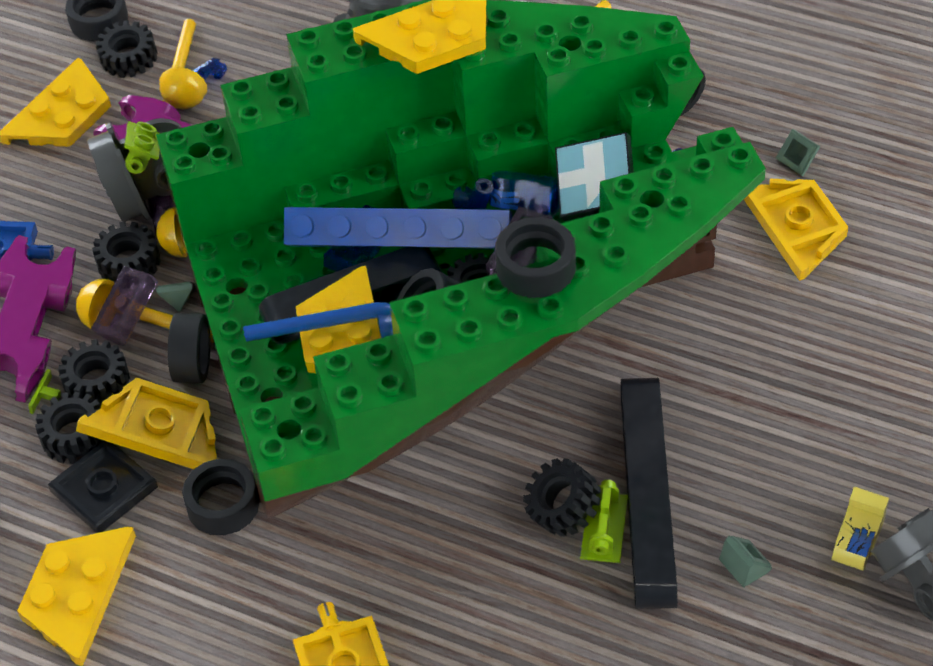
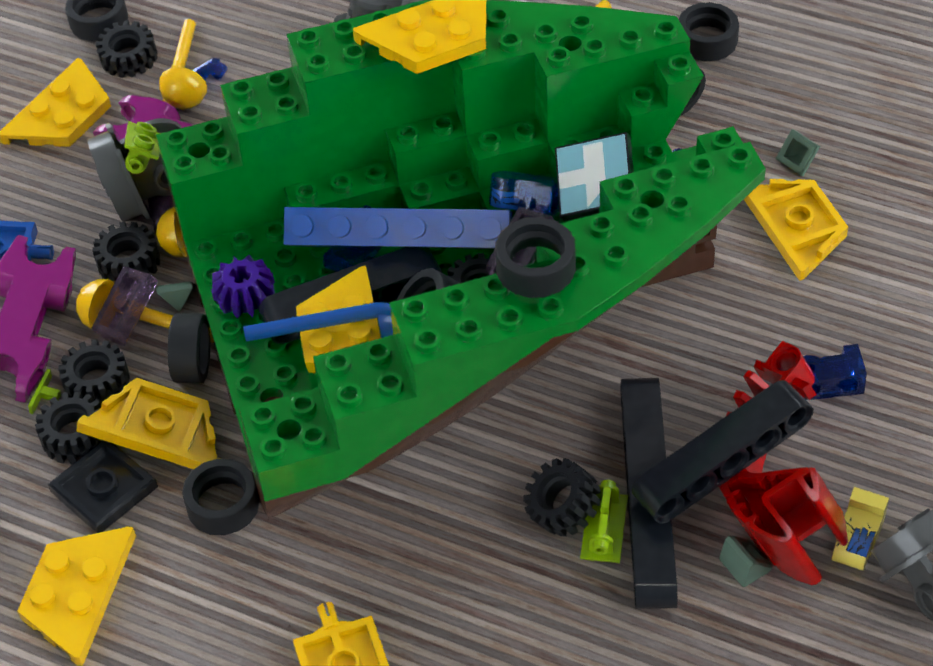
(242, 285): none -> dark purple gear
(473, 199): clear blue arm -> none
(714, 16): none -> black tyre
(722, 451): none -> black beam
(789, 503): none -> red piece
(838, 374): none -> clear blue leg

